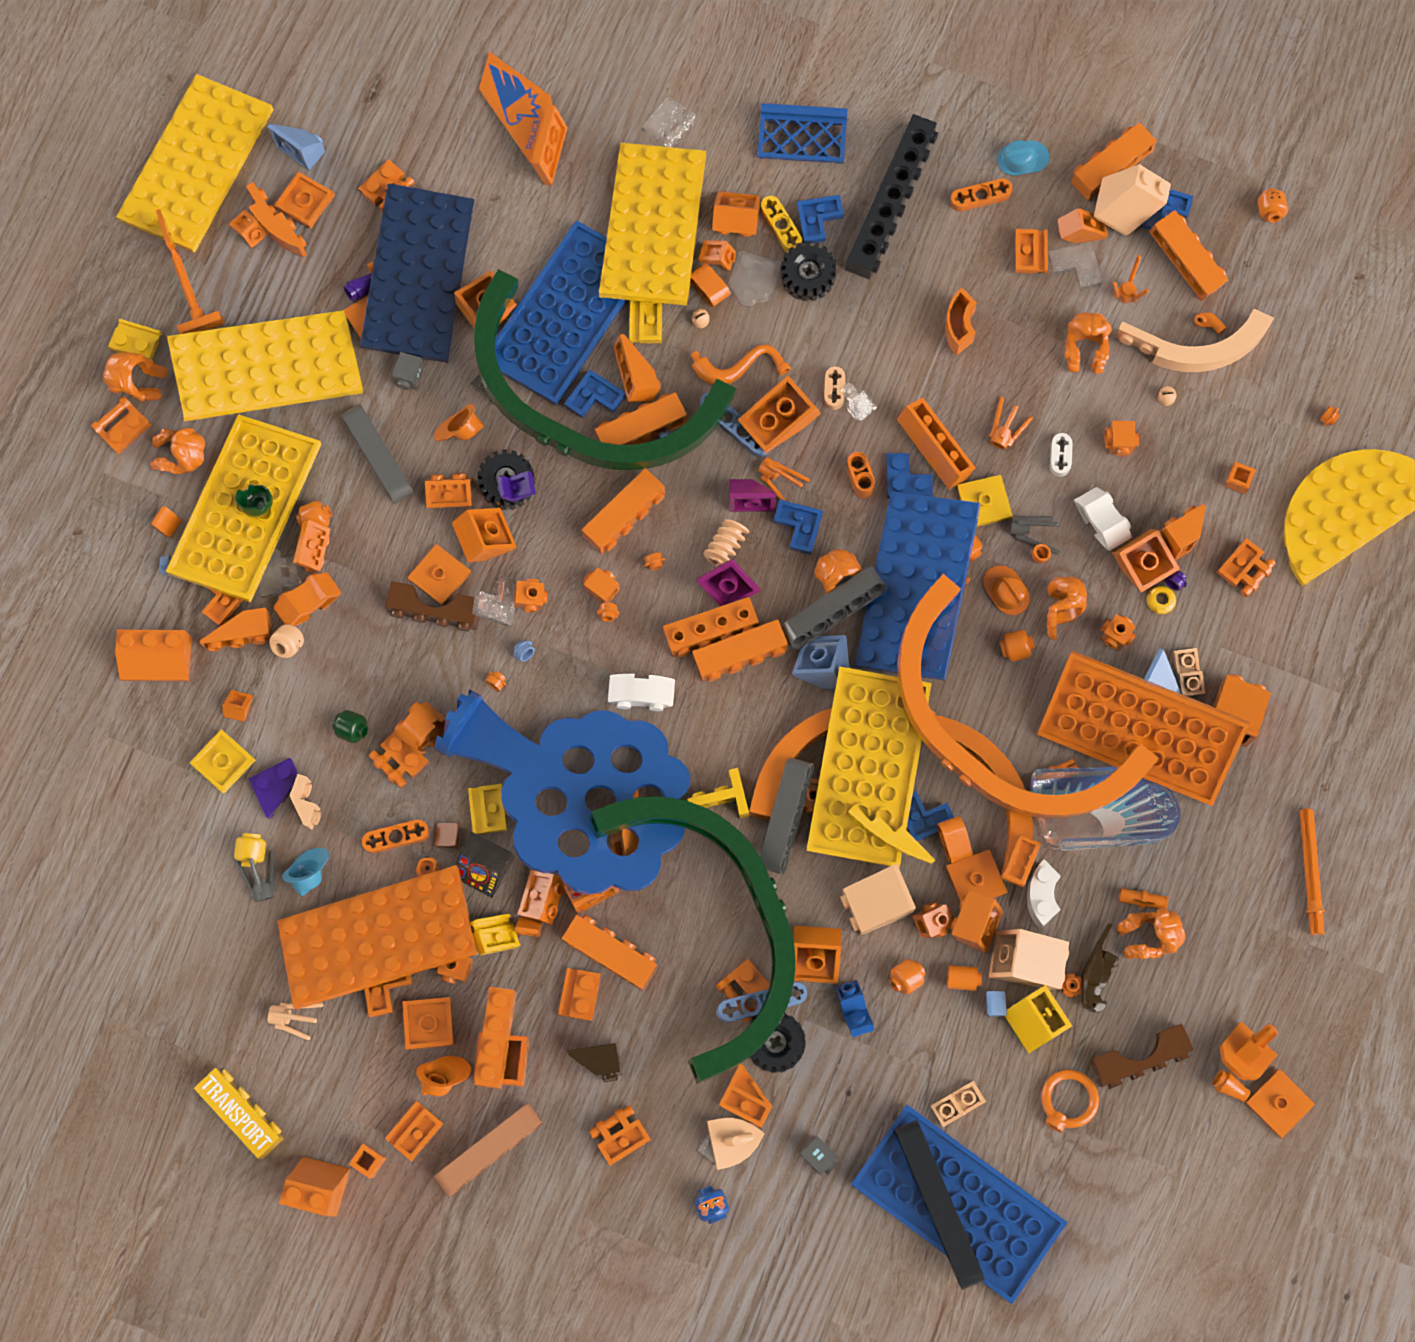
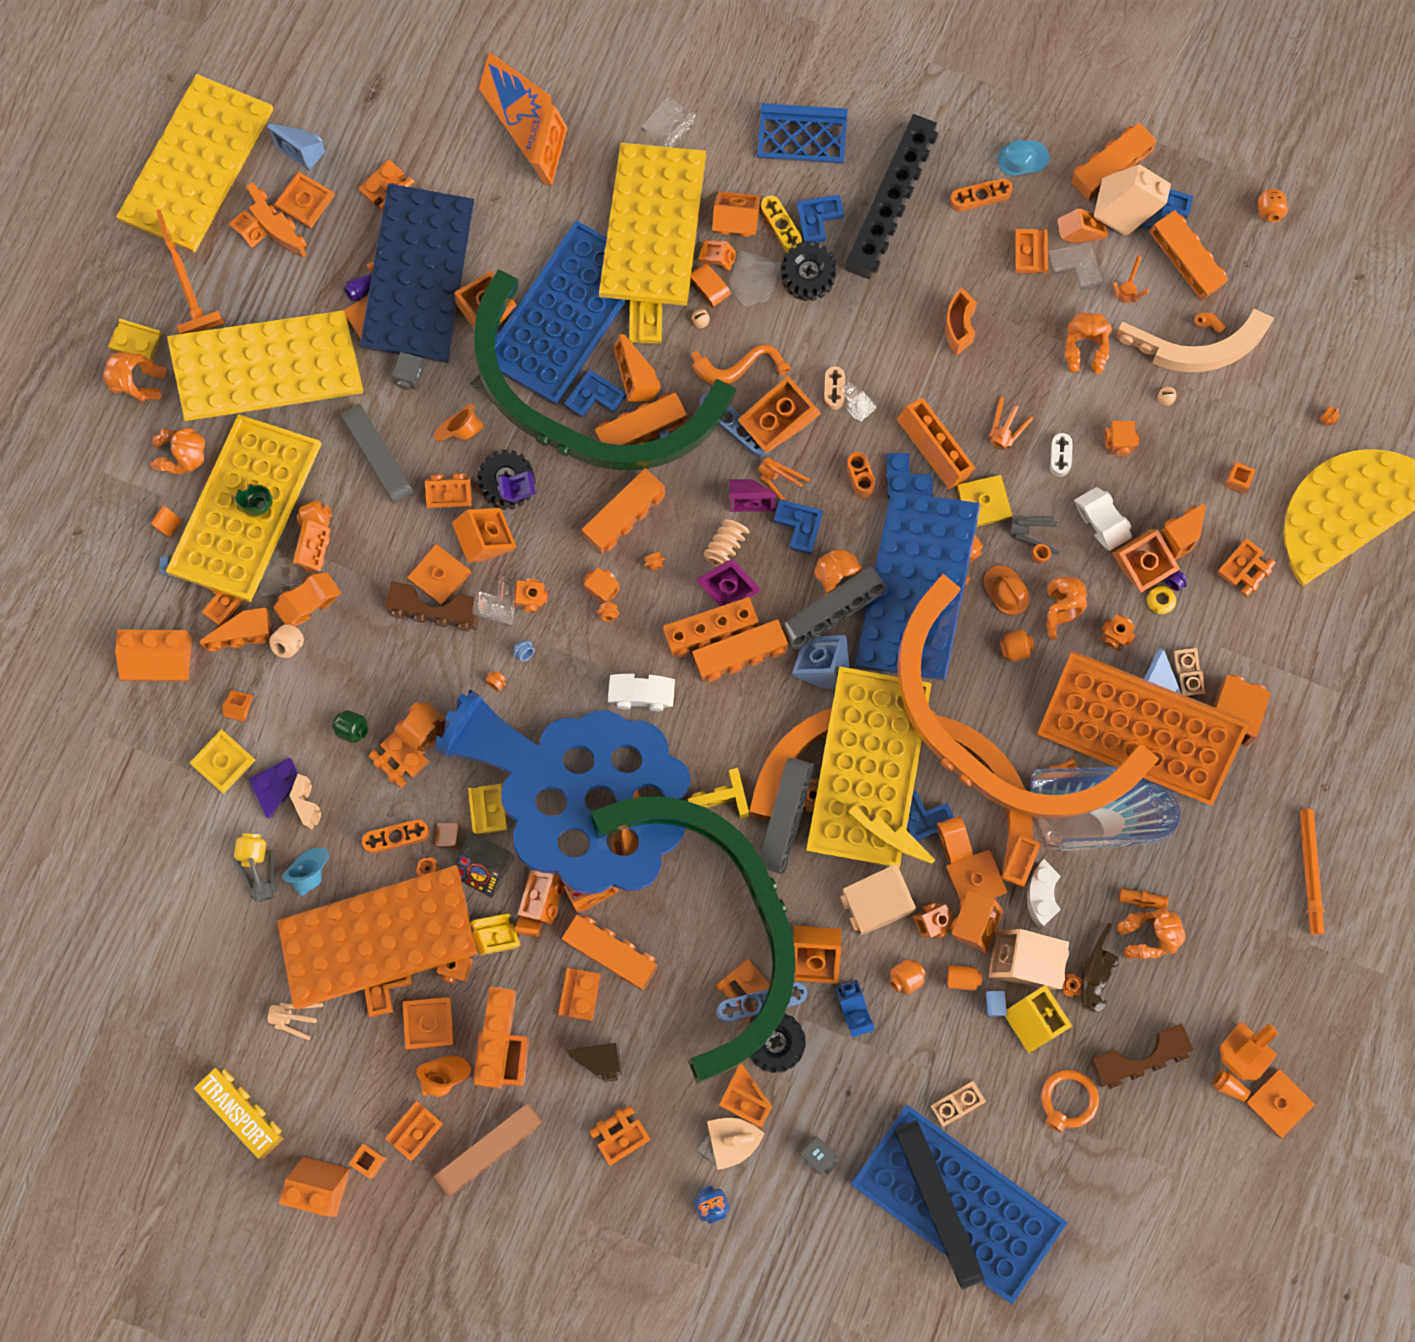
(124, 431): orange plate -> none

